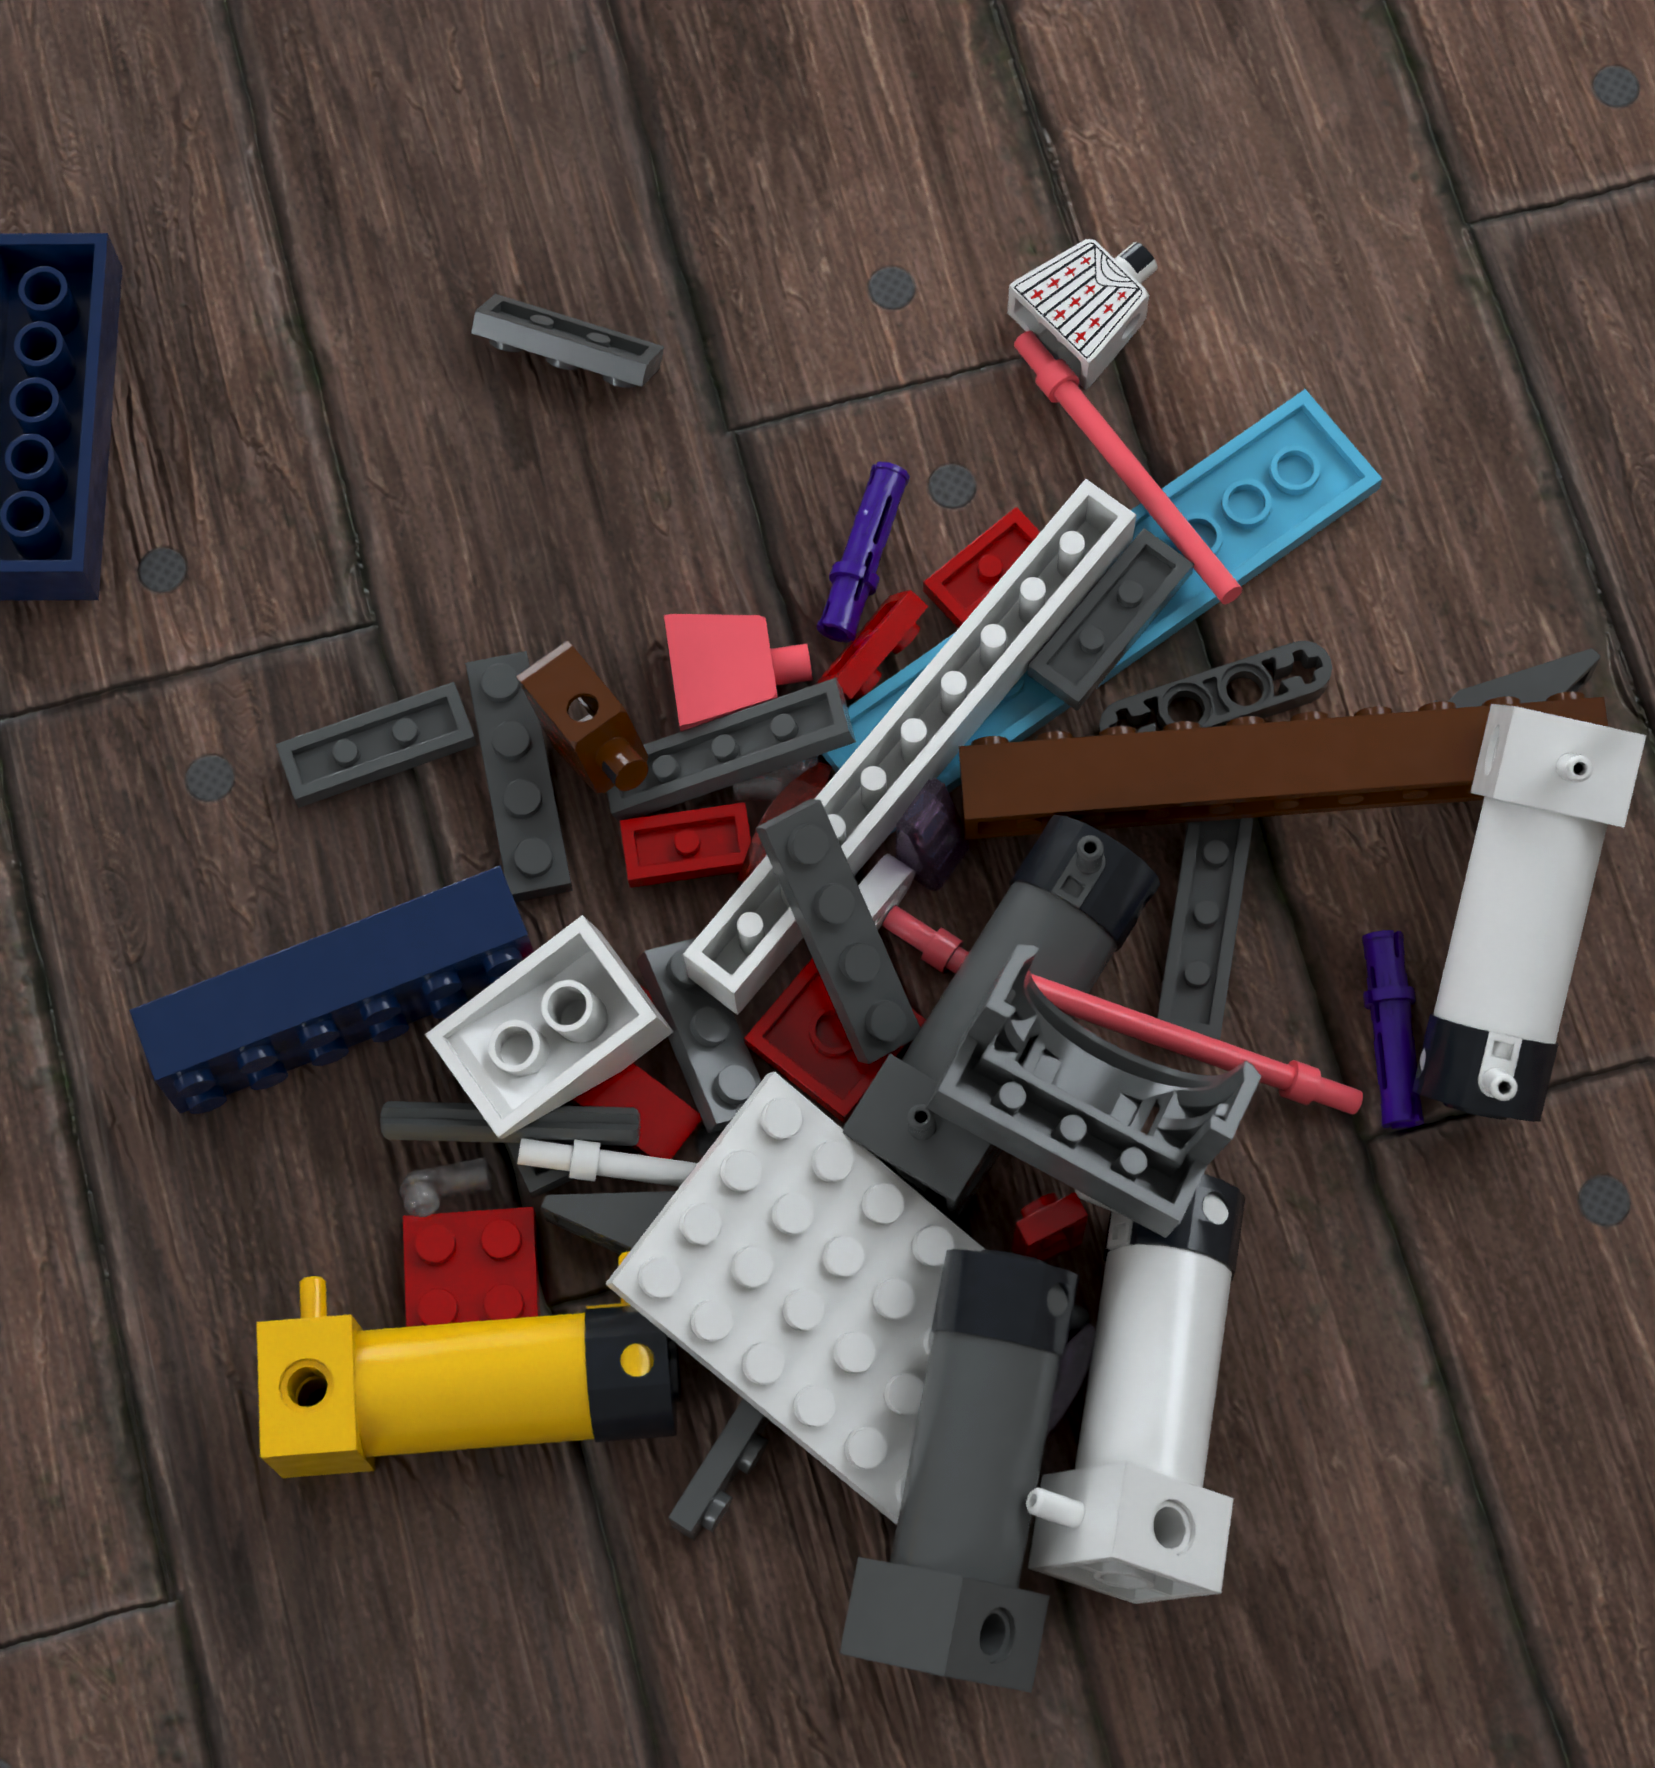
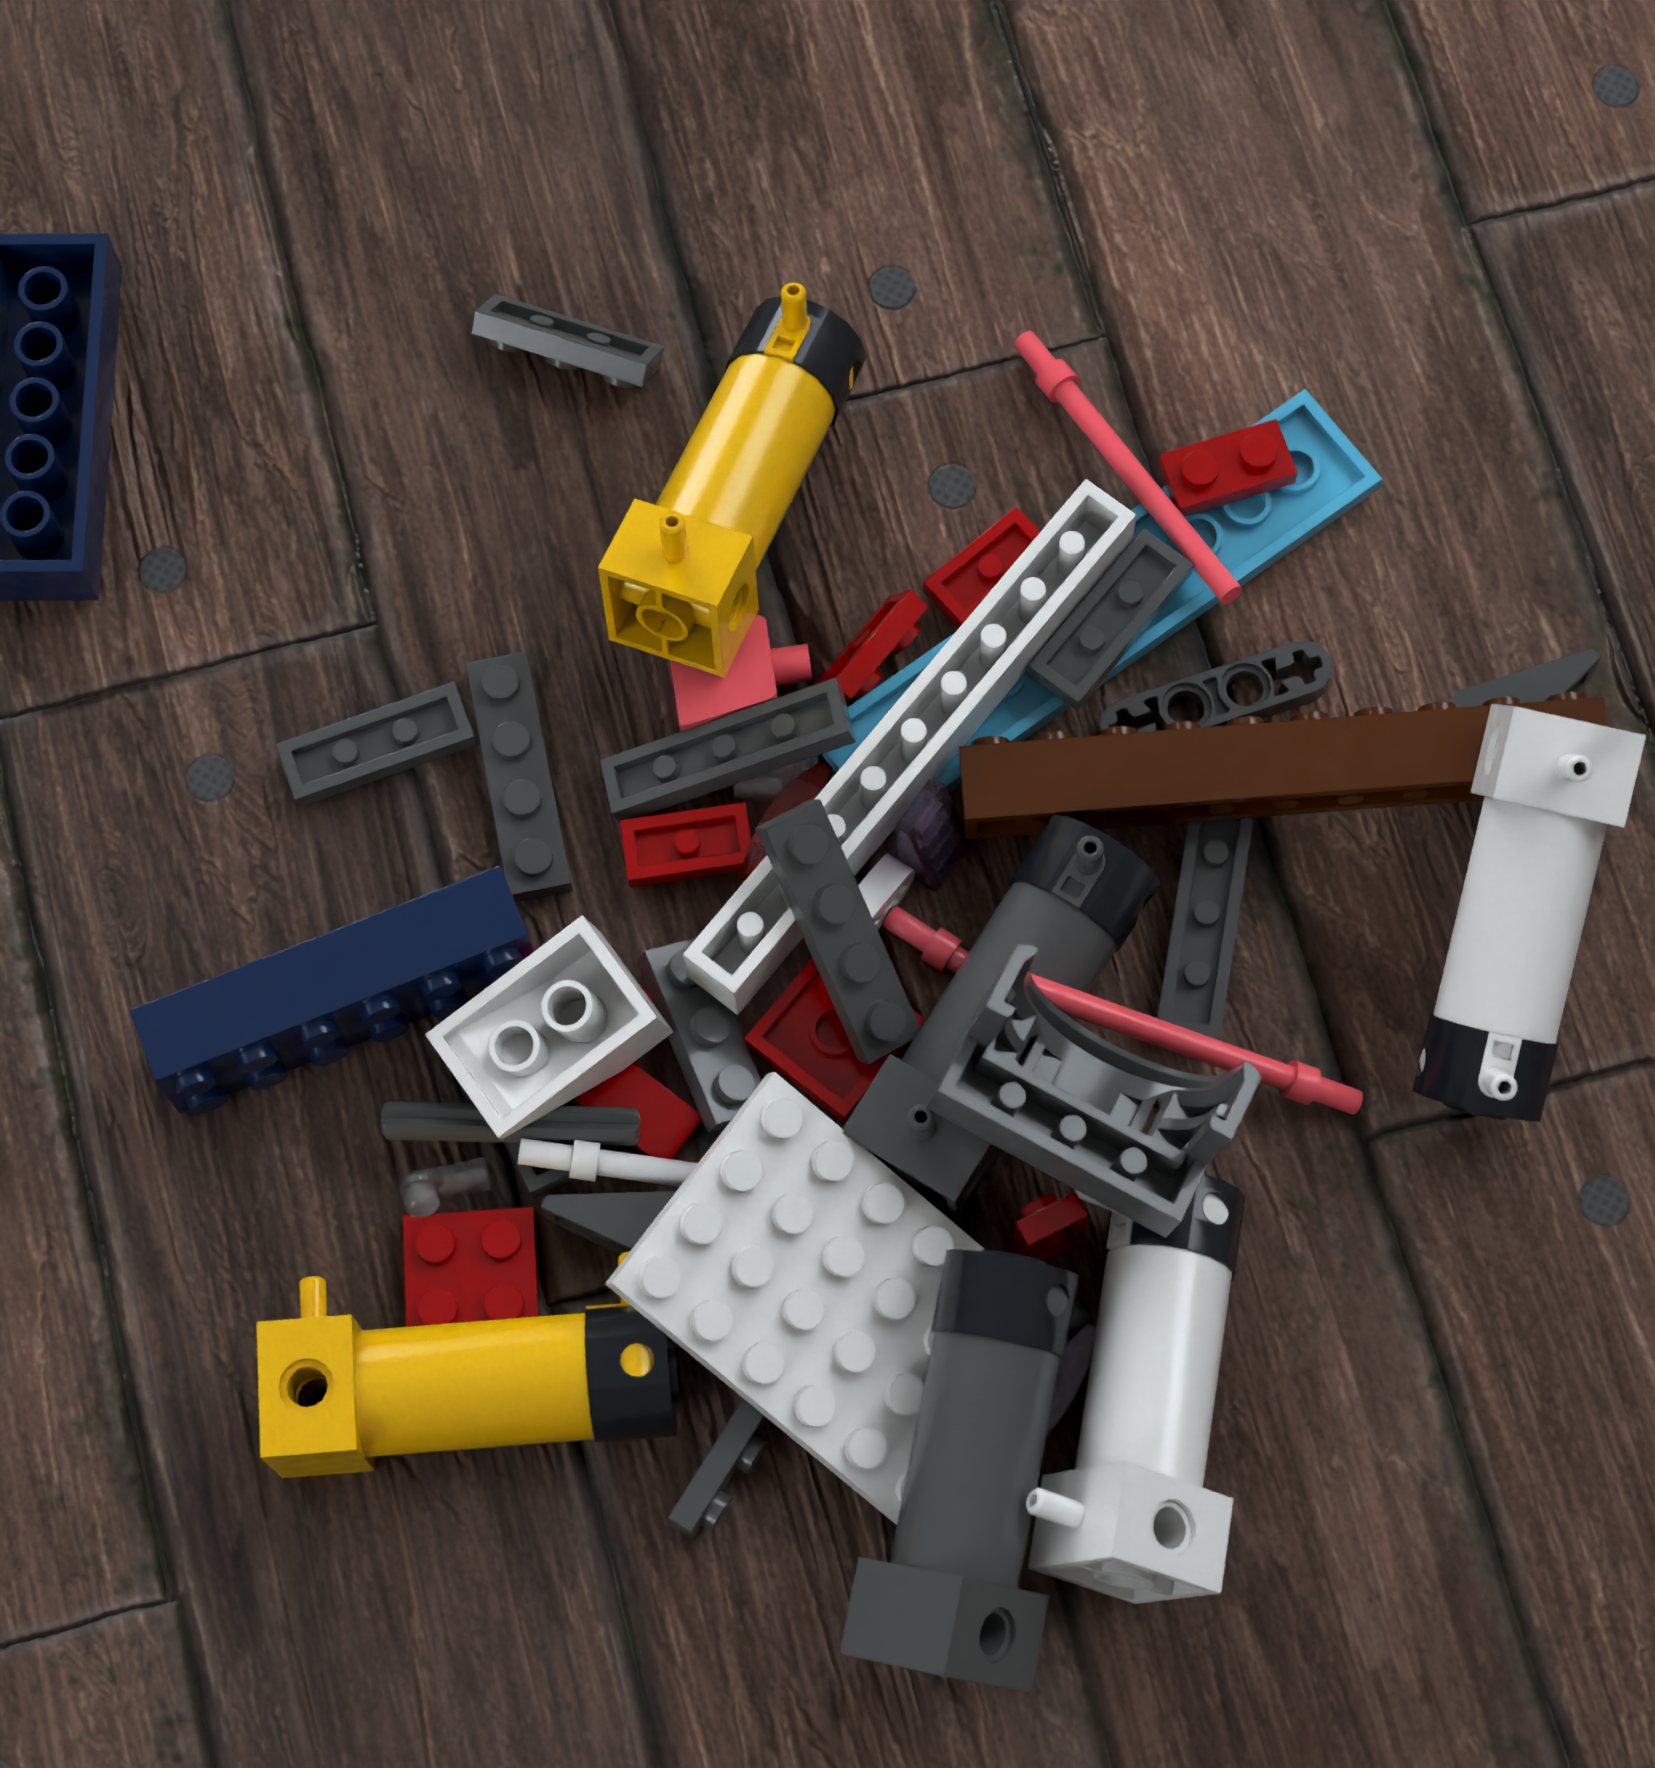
(600, 745): reddish brown torso -> none
(687, 567): none -> yellow piece
(855, 575): dark purple pin -> none
(1084, 304): white torso -> none
(1227, 468): none -> red plate
(1394, 1045): dark purple pin -> none

